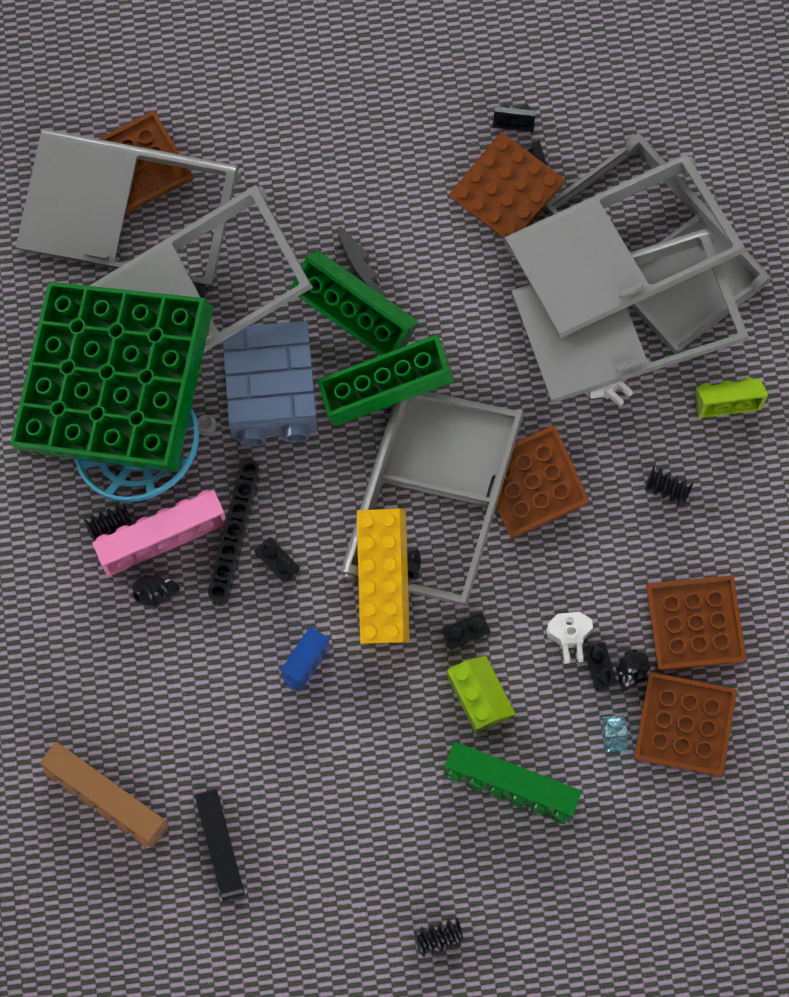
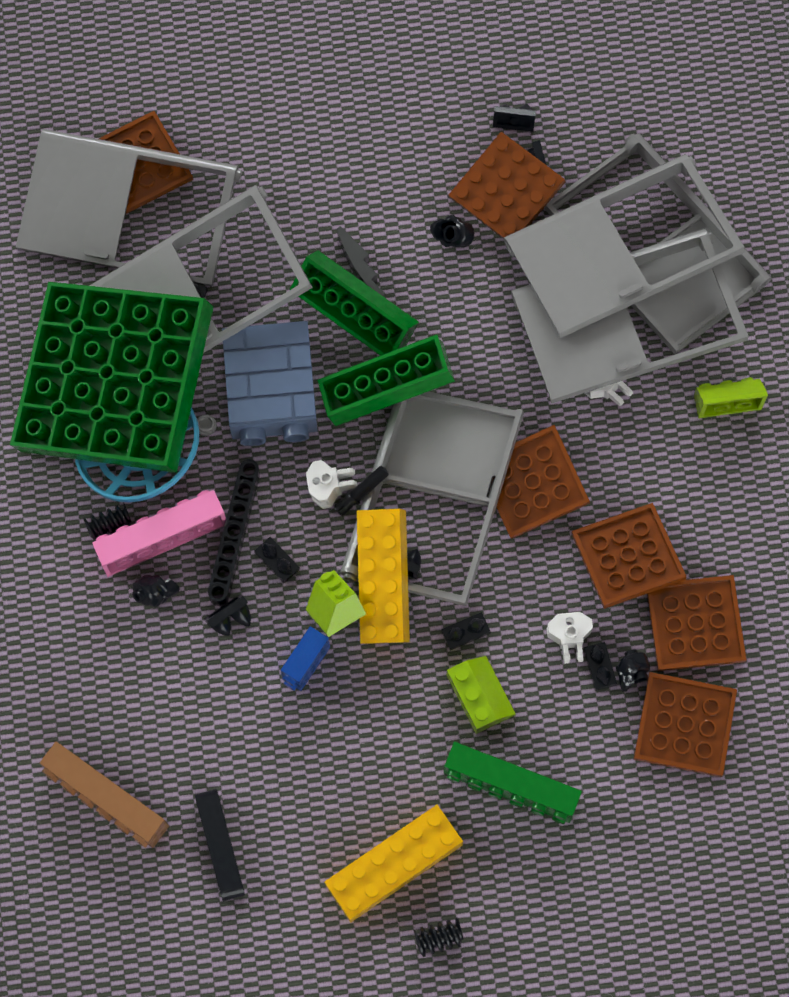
(236, 608): none -> black tile
(325, 483): none -> white hinge
(333, 603): none -> lime slope
(359, 492): none -> black axle
(393, 863): none -> yellow brick
(452, 232): none -> black head
(615, 733): clear light blue bracket -> none
(628, 555): none -> dark orange plate
(668, 486): black piece -> none

